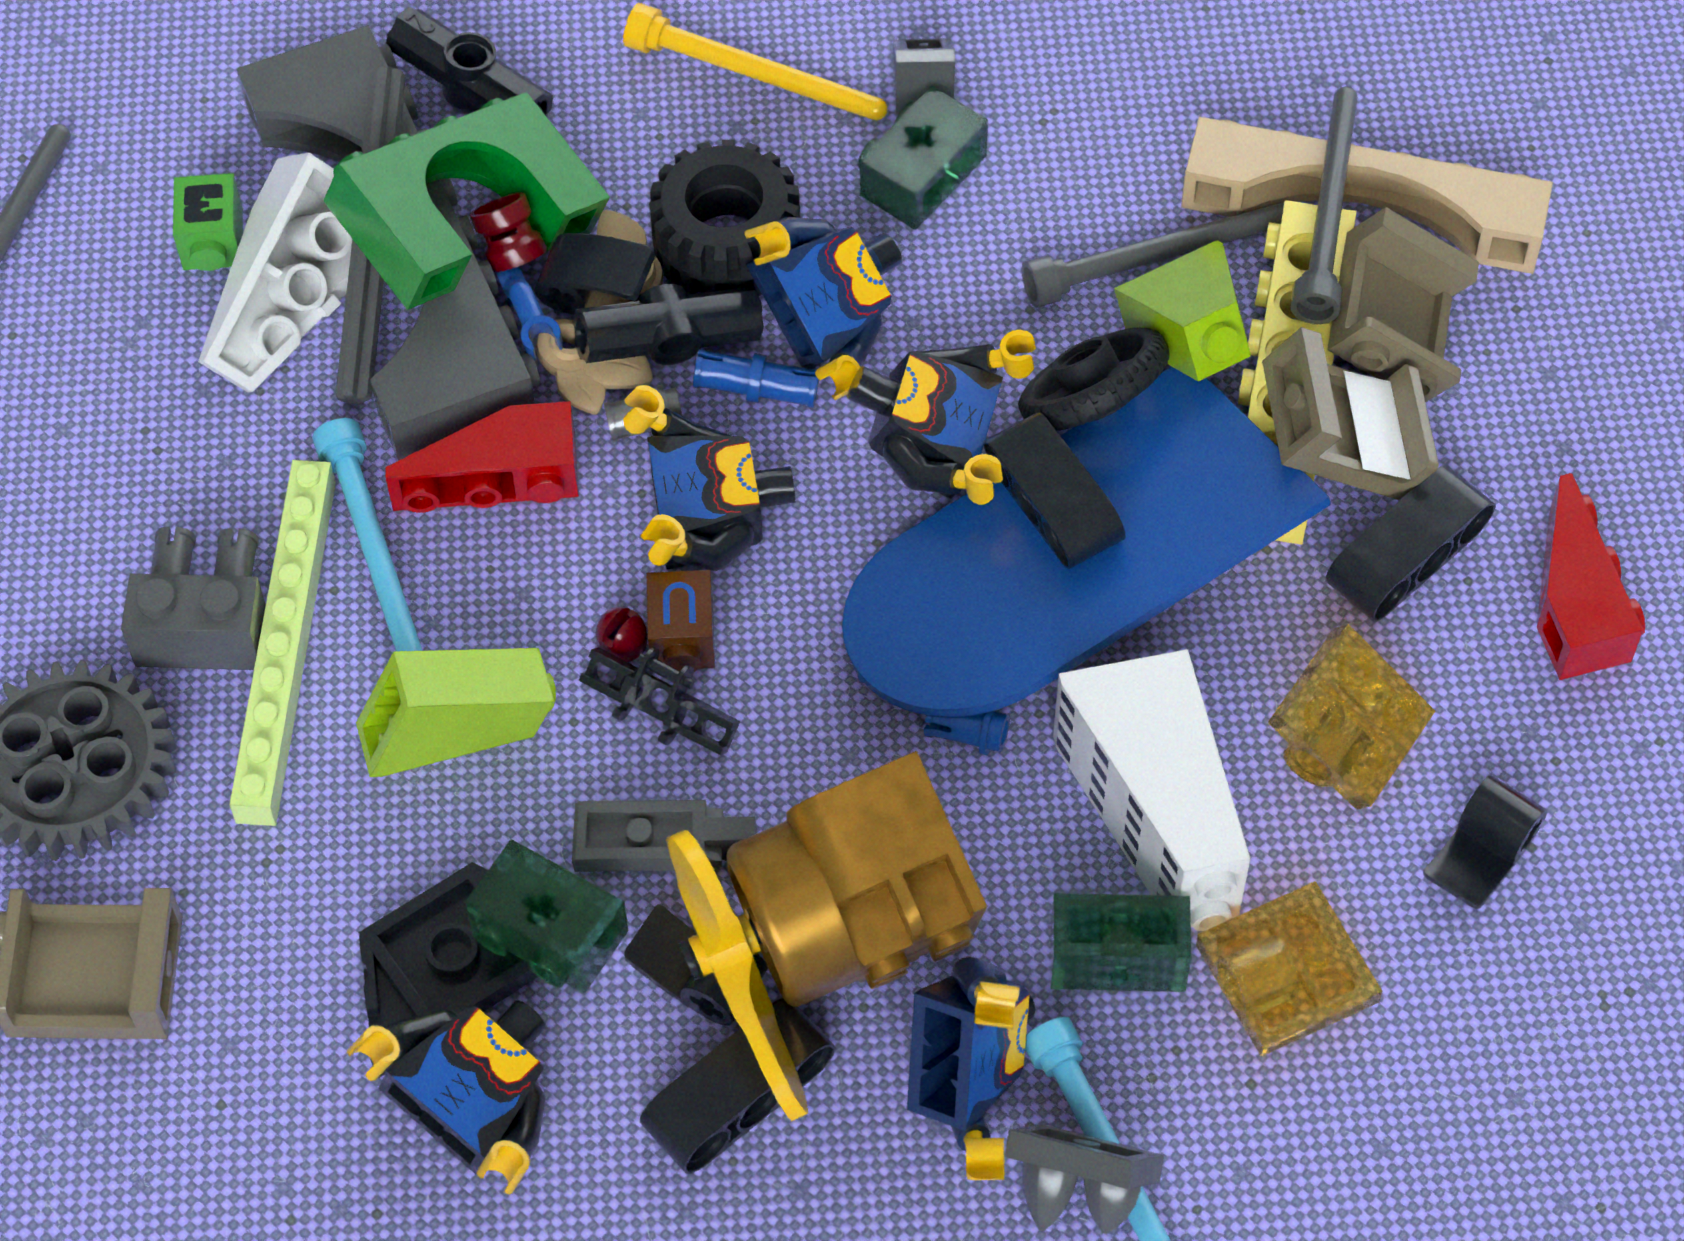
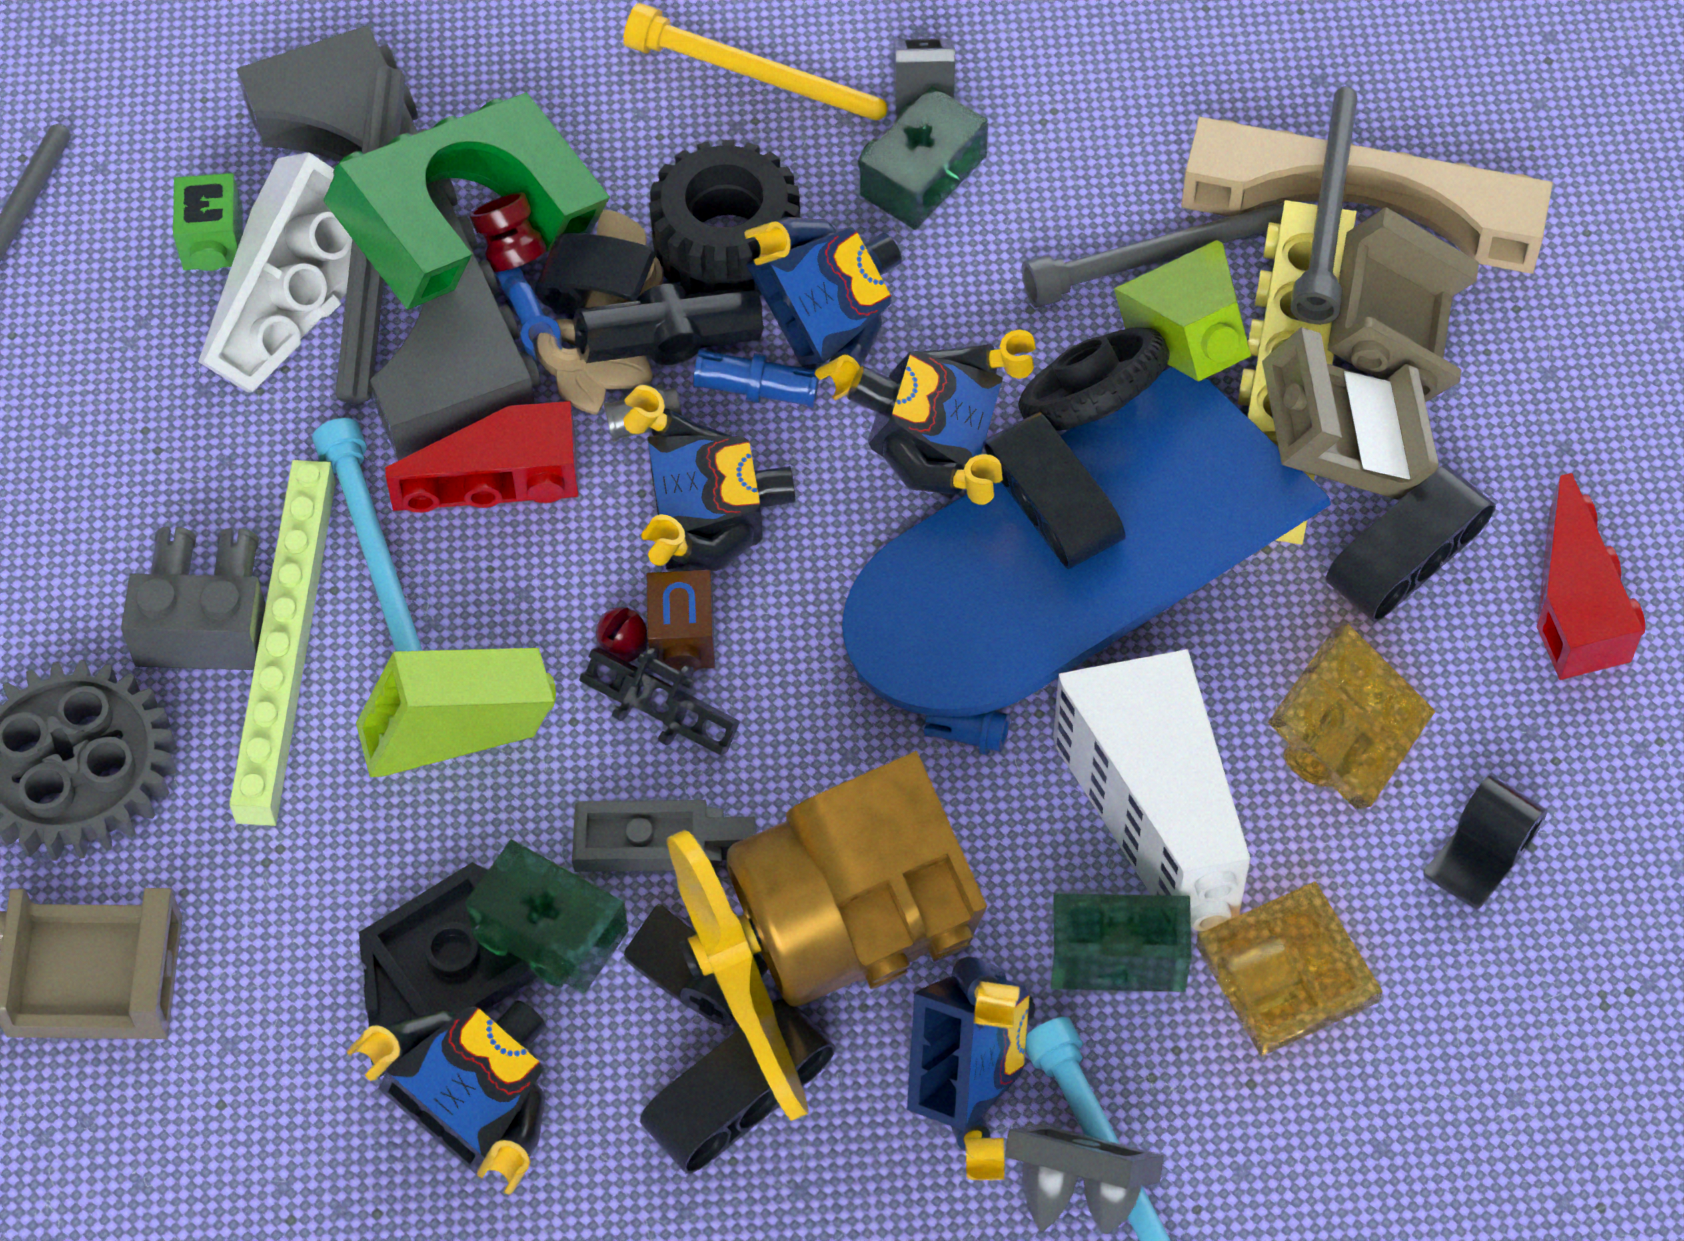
(459, 62): black piece -> none

